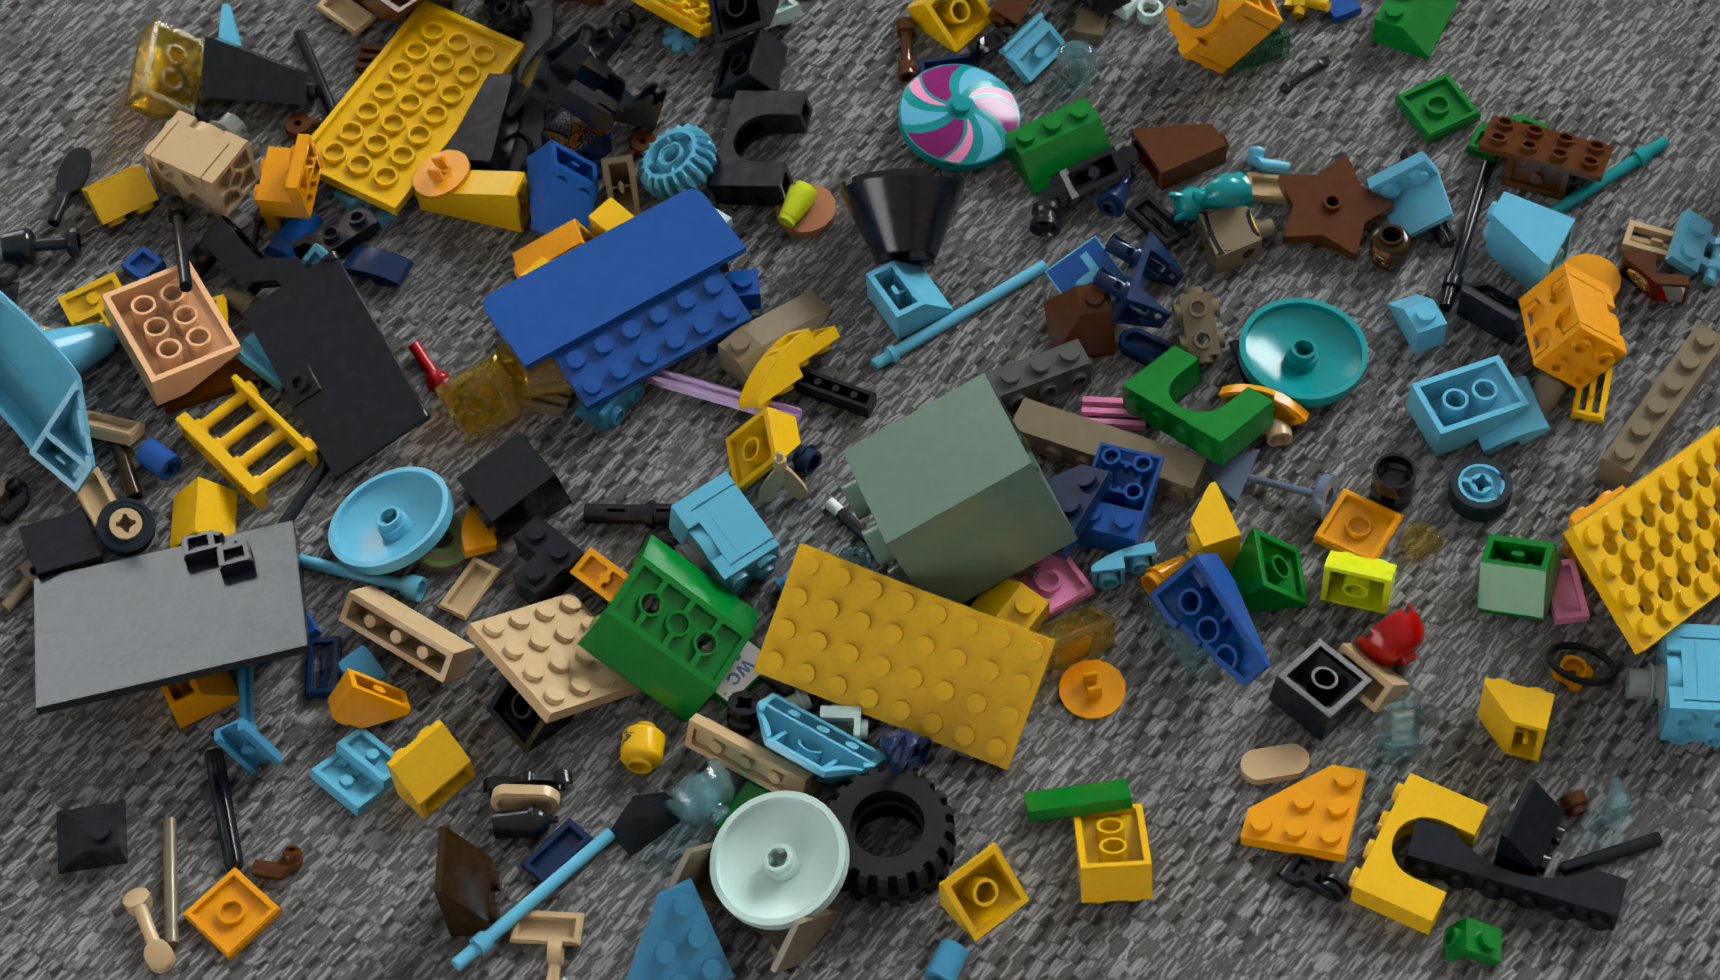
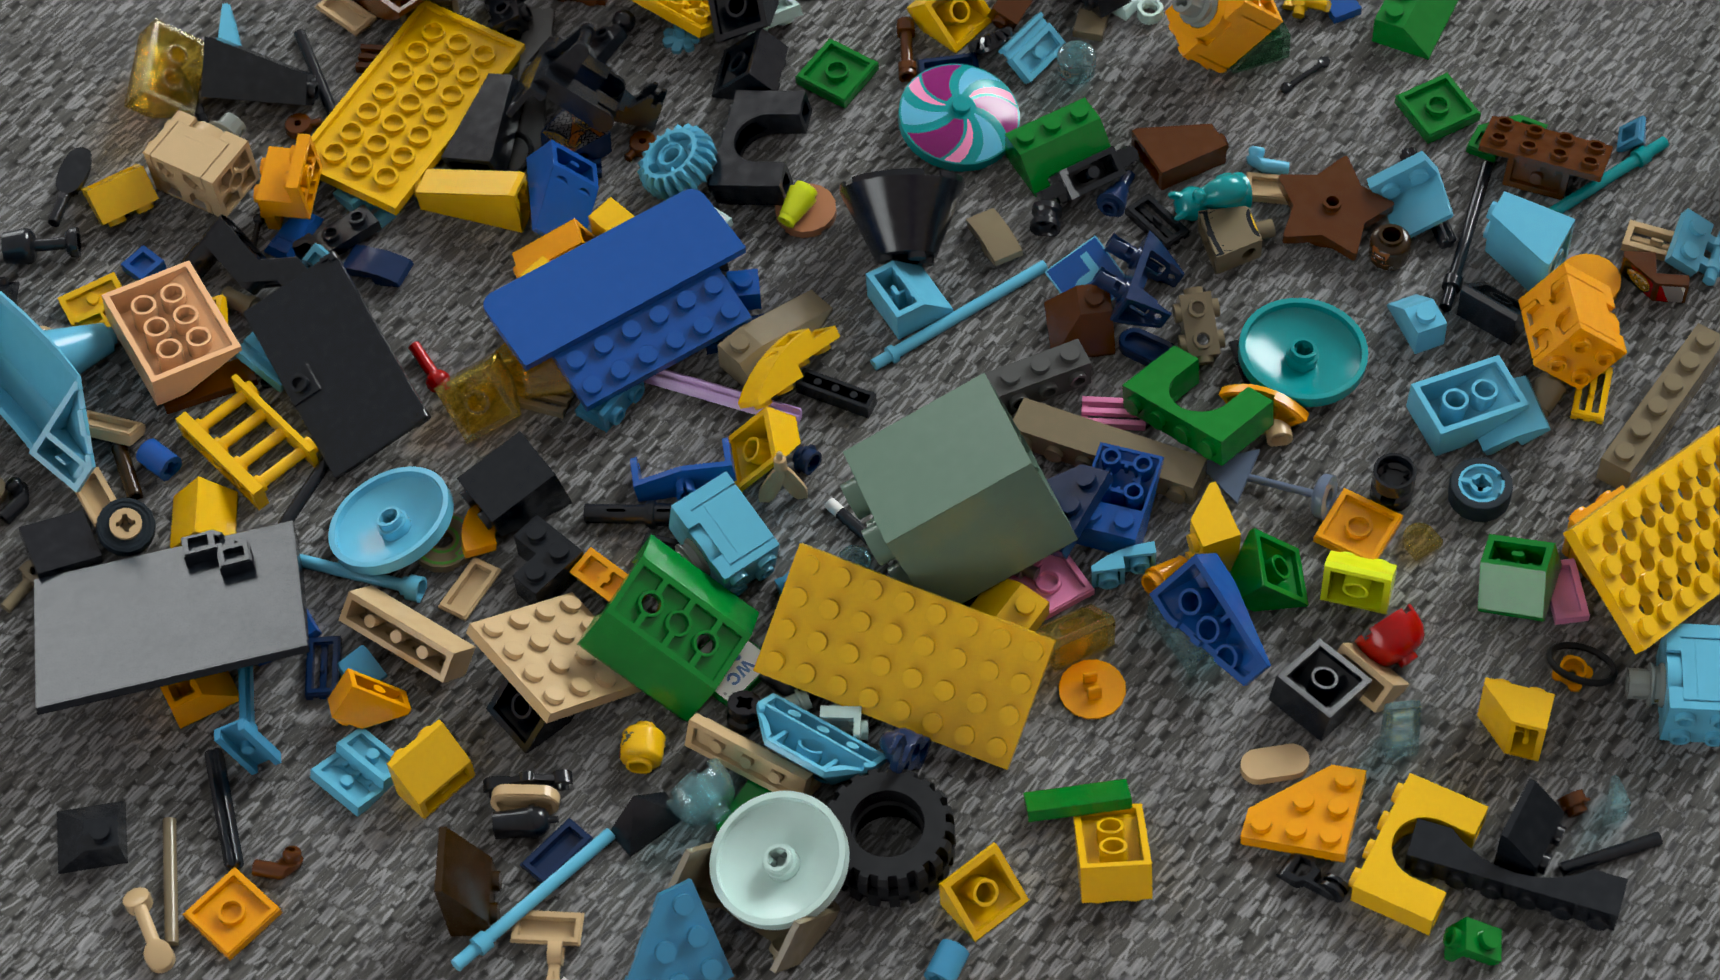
(177, 216): black bar -> none
(441, 174): light orange piece -> none
(622, 182): dark tan slope -> none
(682, 479): none -> blue piece
(837, 73): none -> green plate
(995, 237): none -> dark tan slope
(1632, 134): none -> dark azure slope

